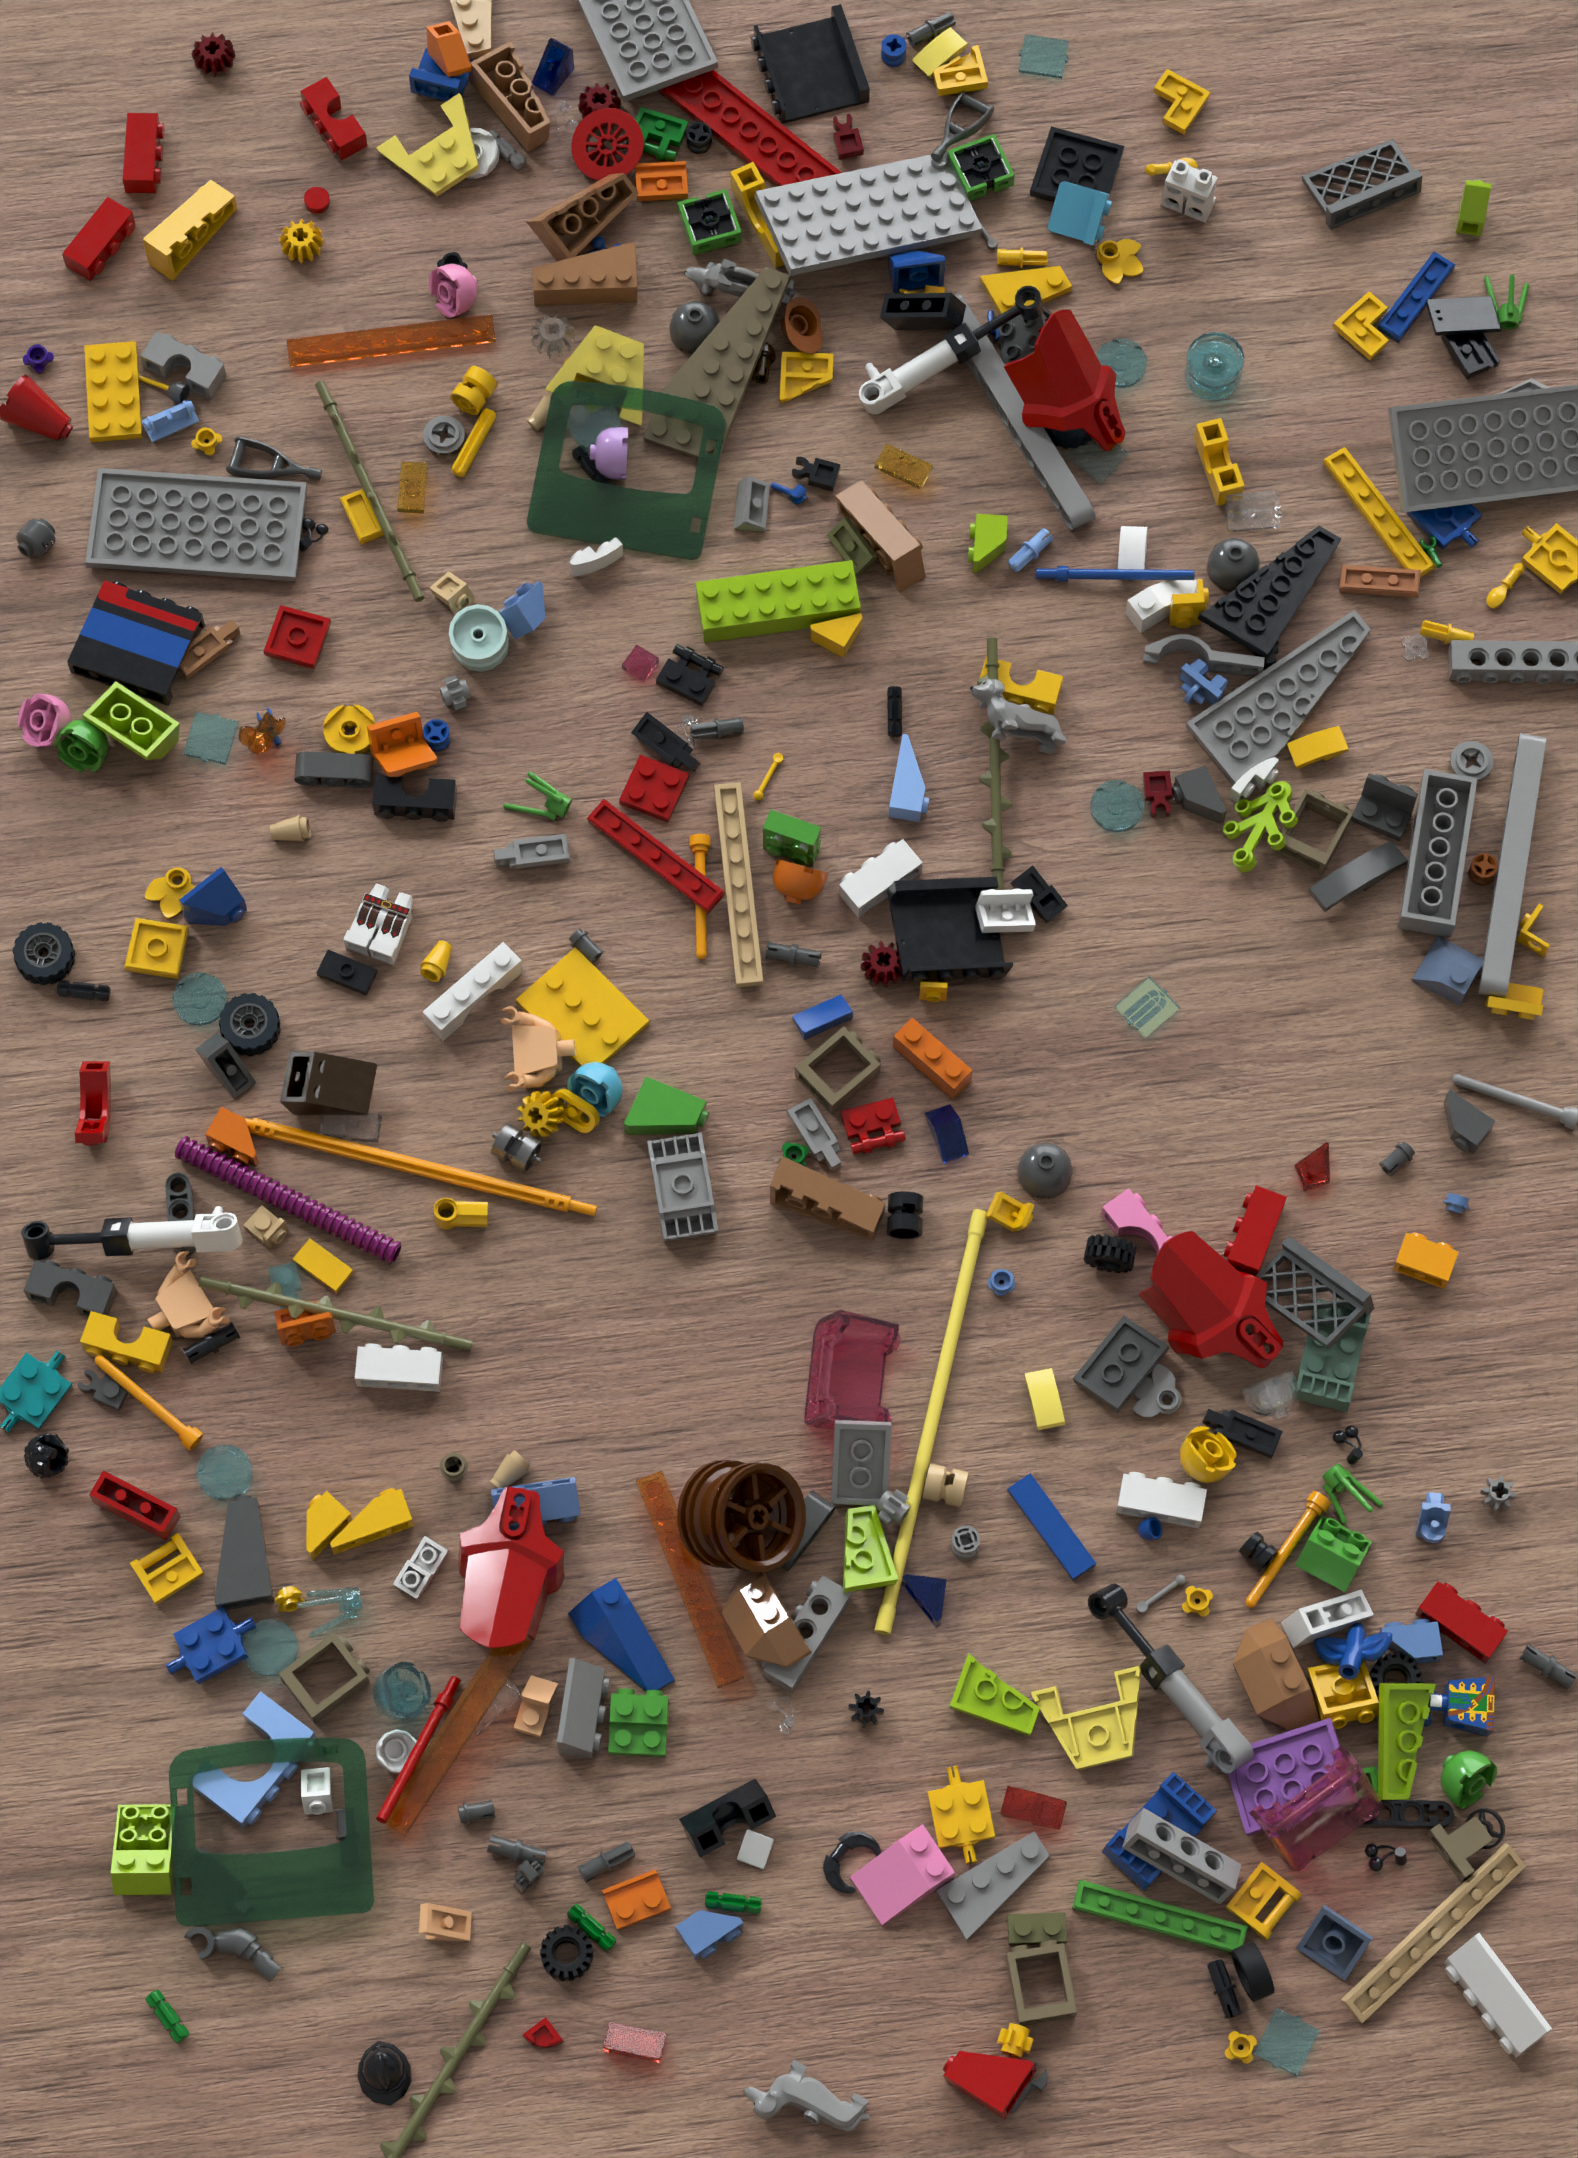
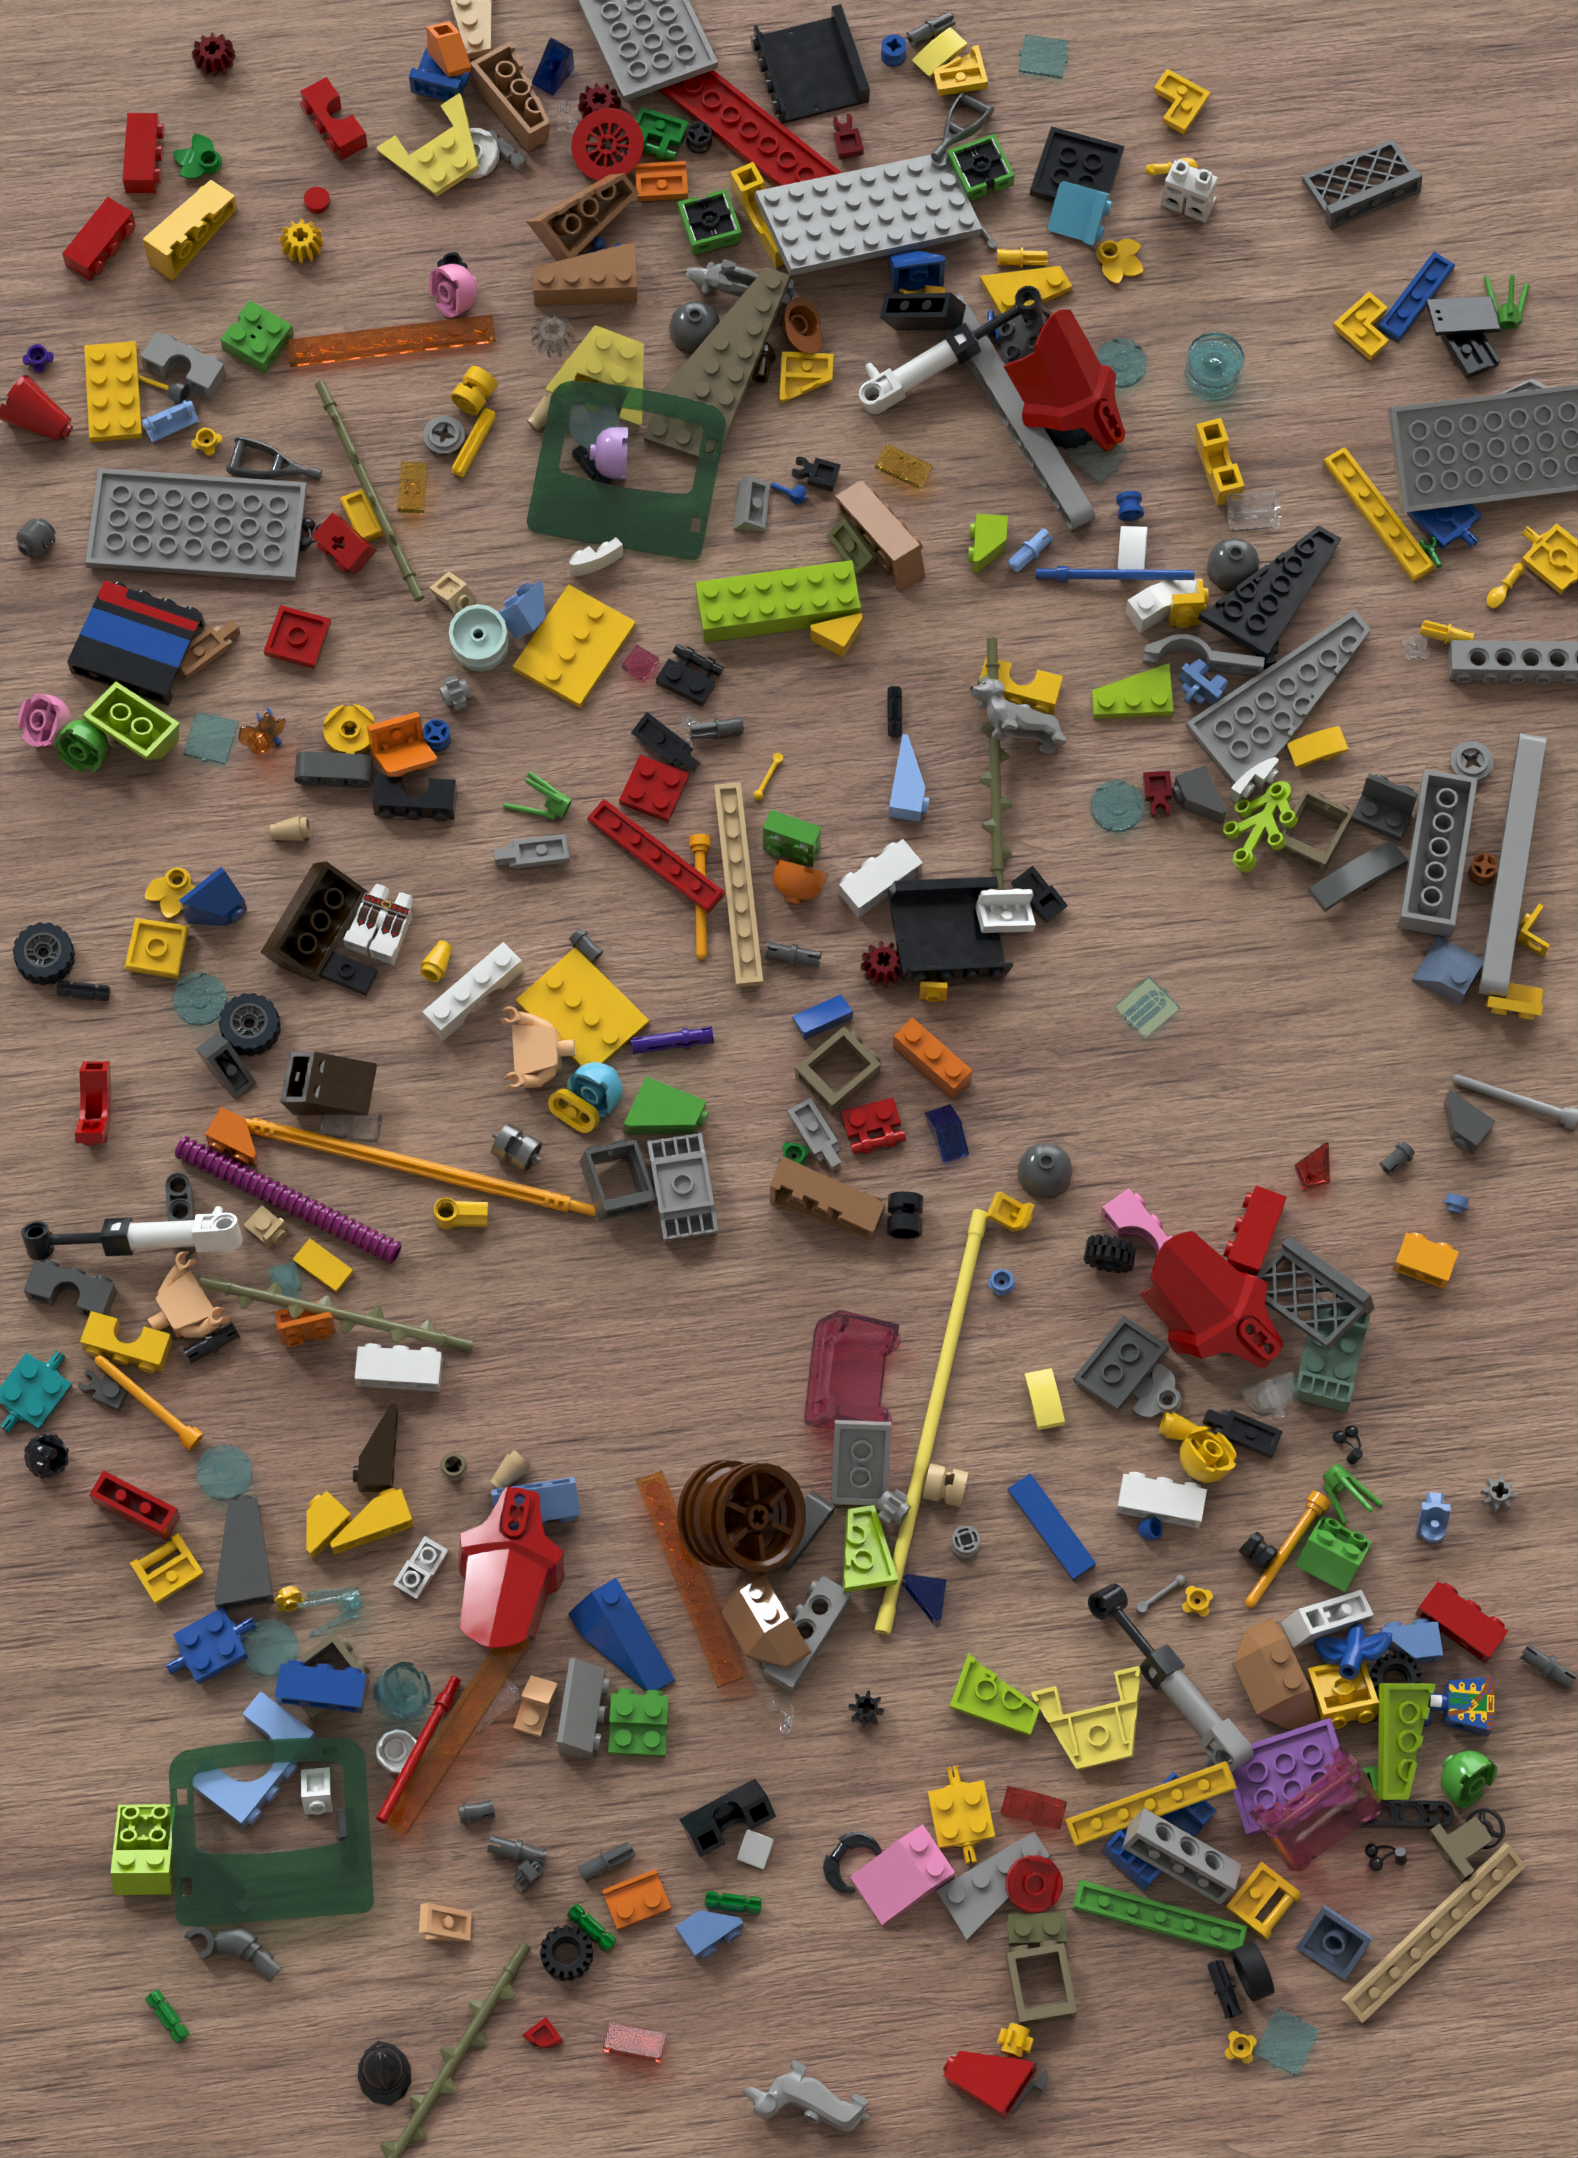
(194, 158): none -> green plate
(257, 337): none -> bright green piece
(314, 921): none -> dark brown slope
(321, 1687): none -> blue brick
(356, 550): none -> red brick
(377, 1459): none -> dark brown slope
(540, 1114): yellow gear -> none
(574, 646): none -> yellow plate
(621, 1205): none -> dark grey window
(672, 1040): none -> dark purple pin
(1033, 1883): none -> red tile
(1129, 505): none -> blue wheel
(1135, 696): none -> lime wing
(1158, 1800): none -> yellow tile
(1175, 1426): none -> yellow cone
(1380, 581): nougat tile -> none
(1473, 207): lime slope -> none
(1497, 1996): white slope -> none

